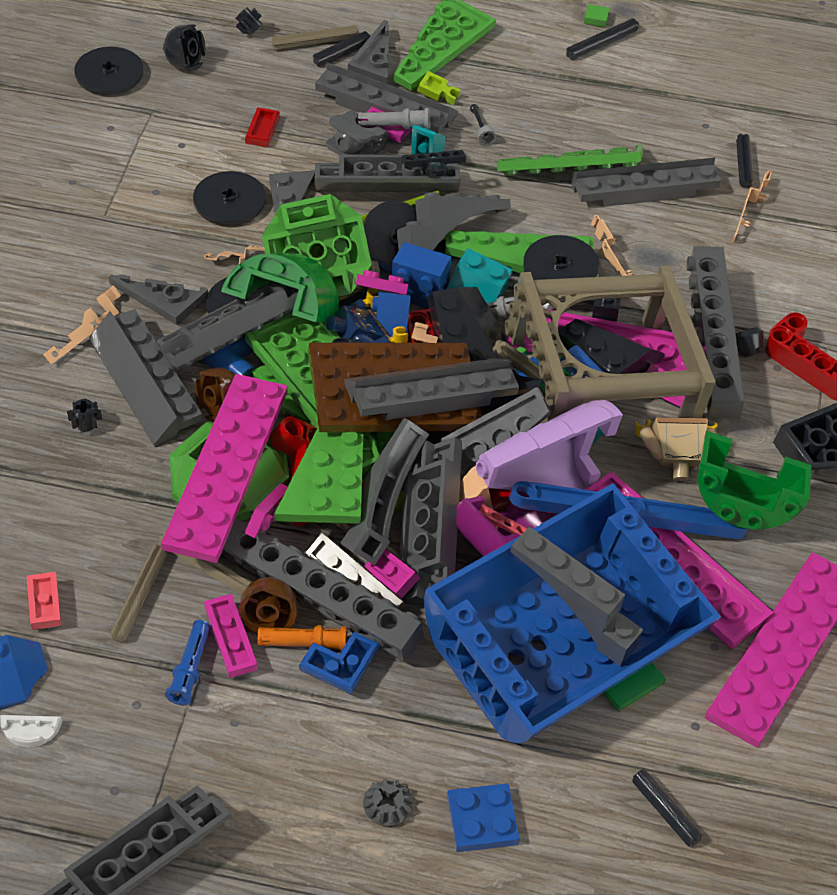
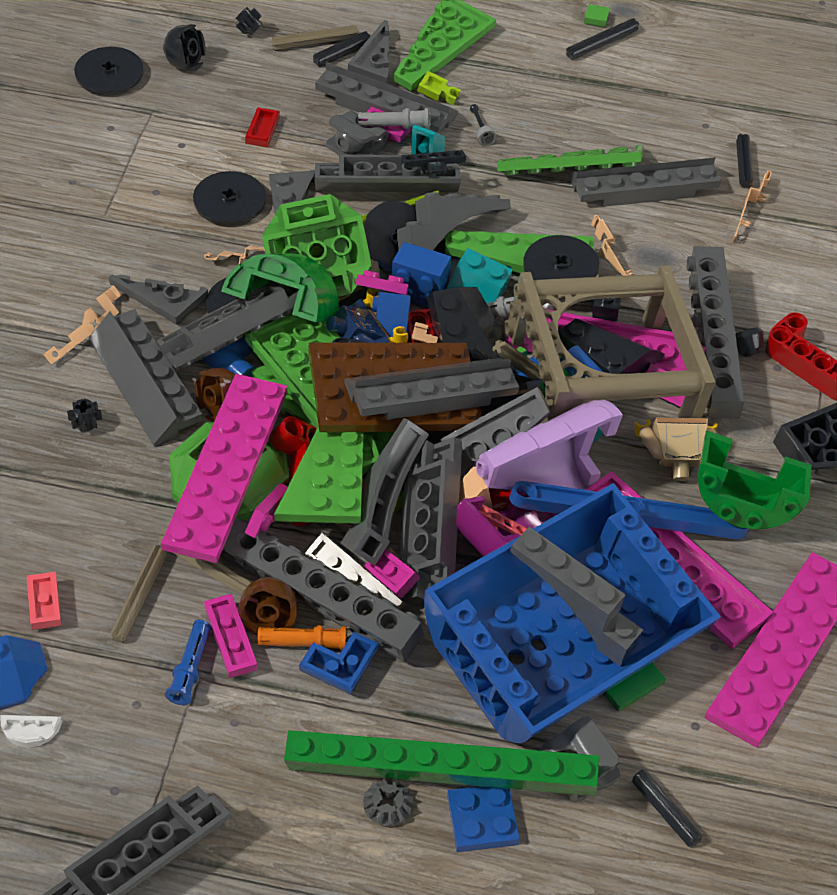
(442, 762): none -> green brick
(586, 738): none -> dark grey piece

